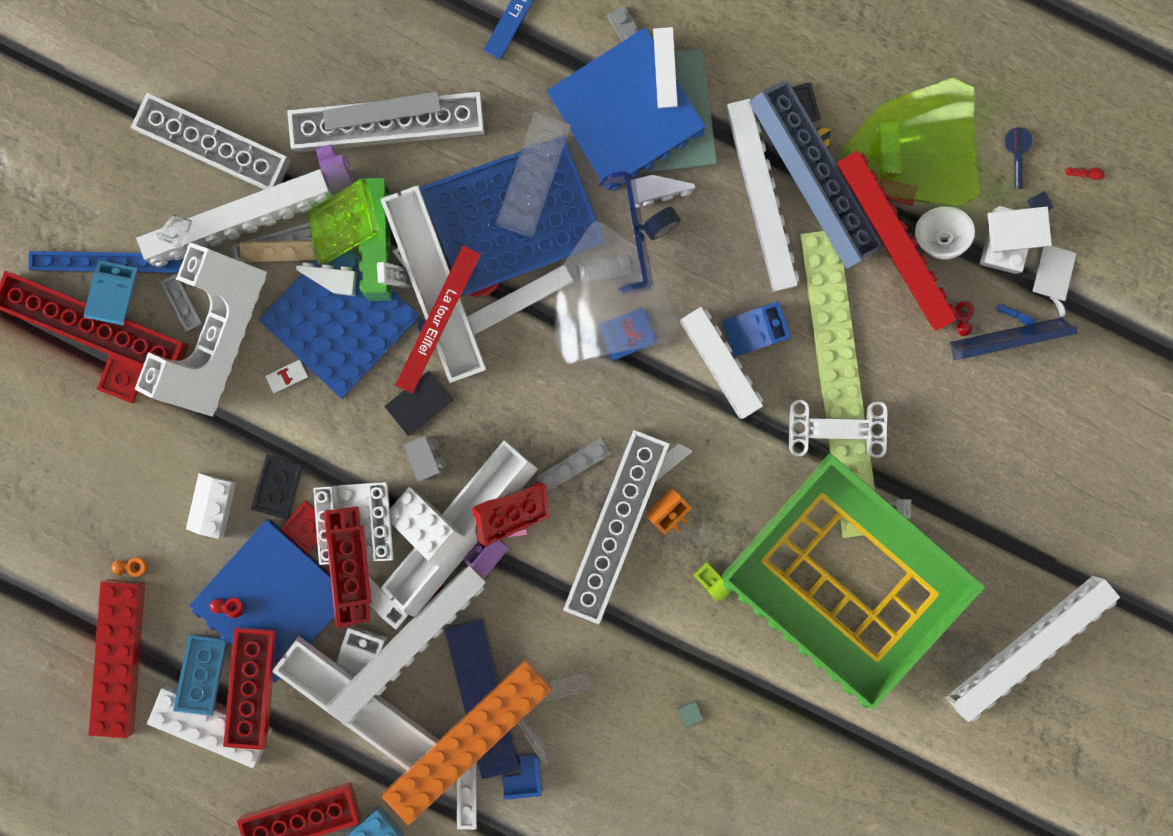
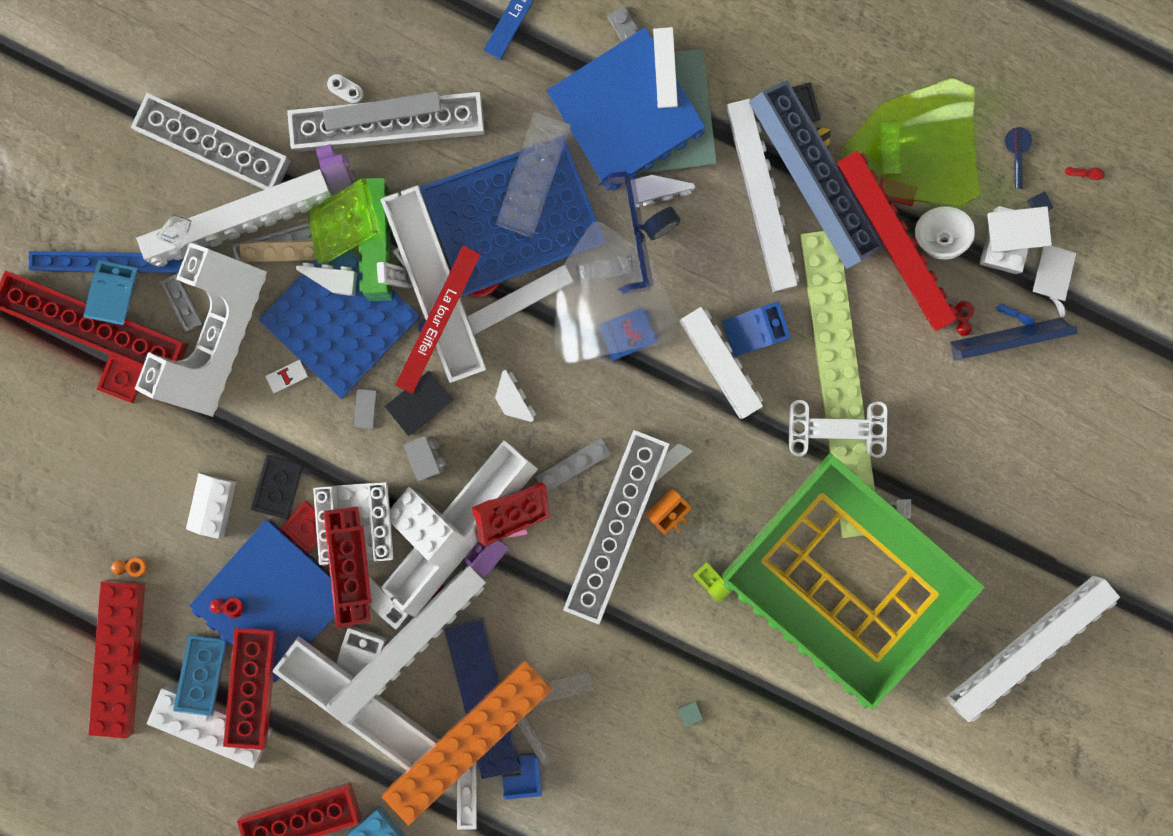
(345, 88): none -> white plate
(365, 409): none -> light grey tile
(512, 400): none -> white slope

